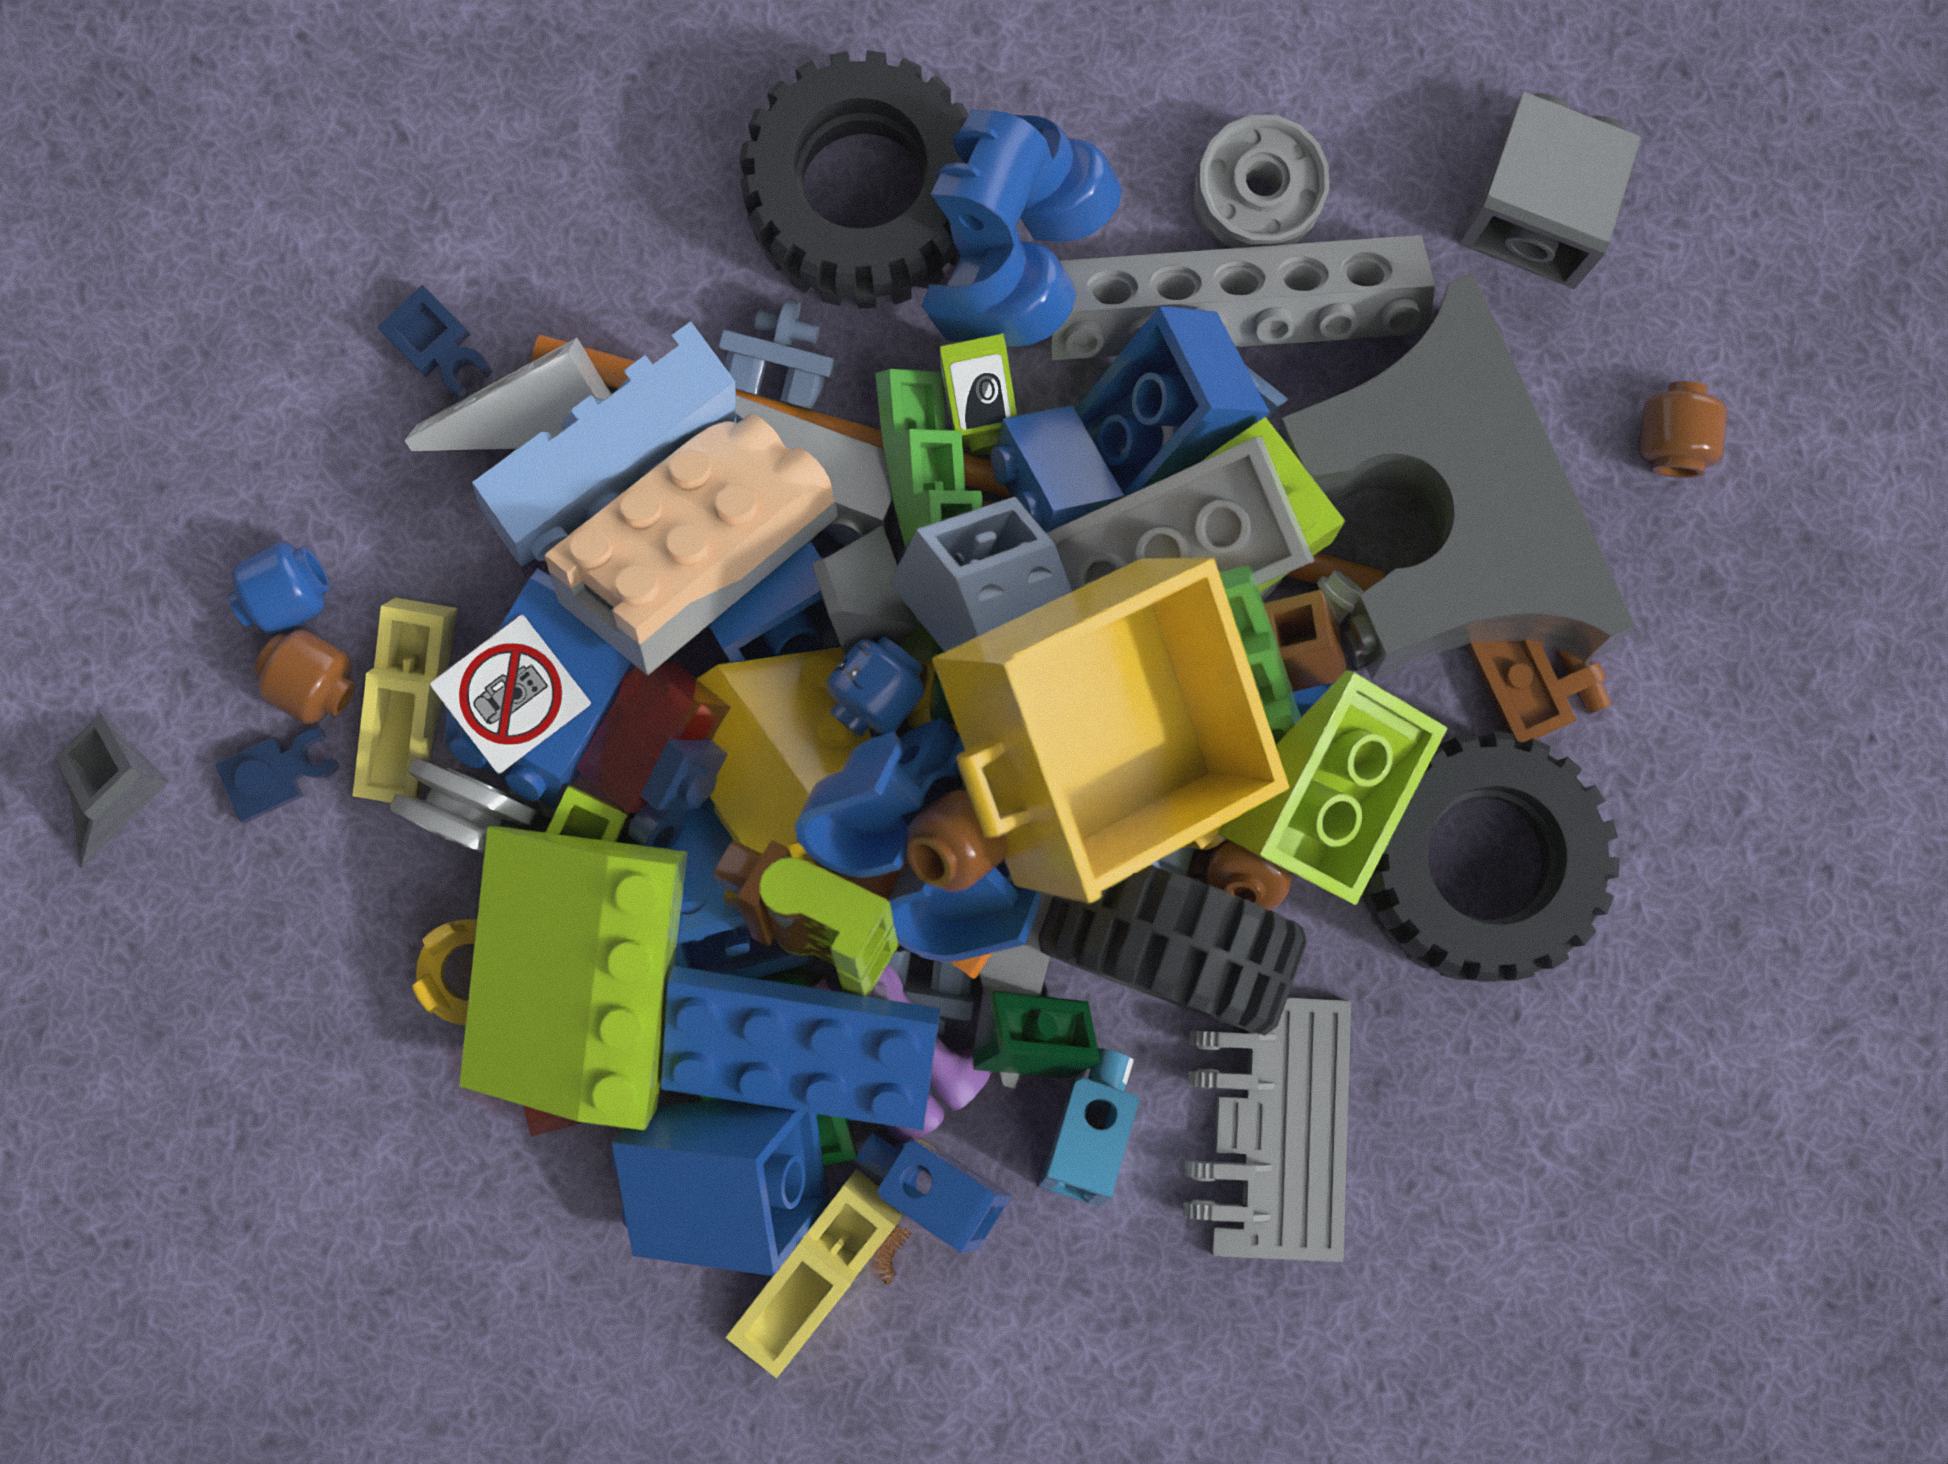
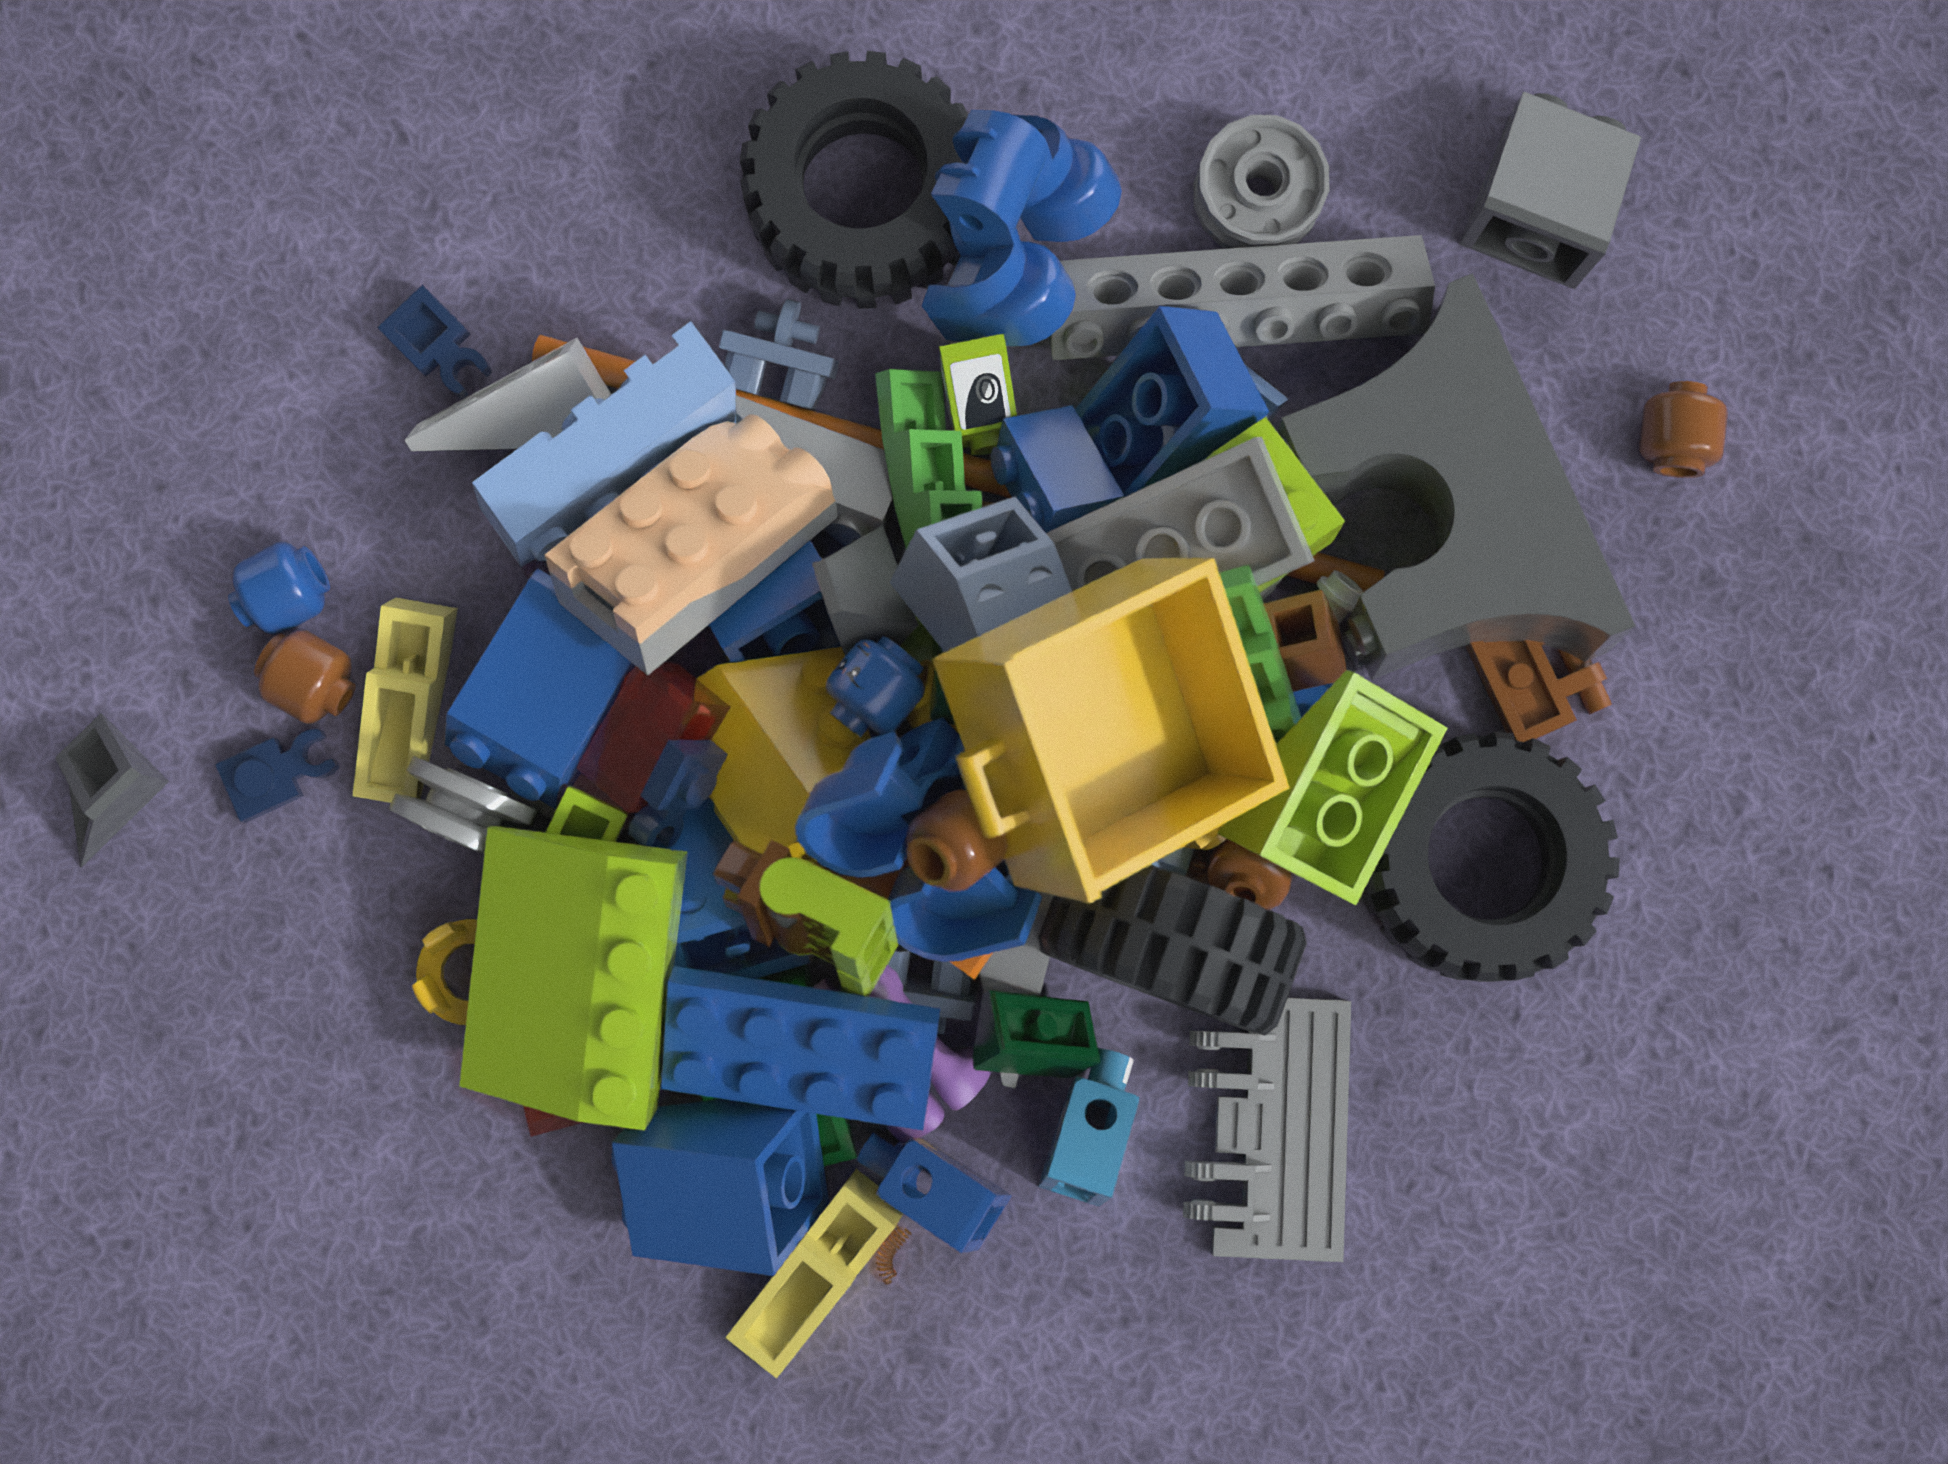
(510, 694): sticker -> none

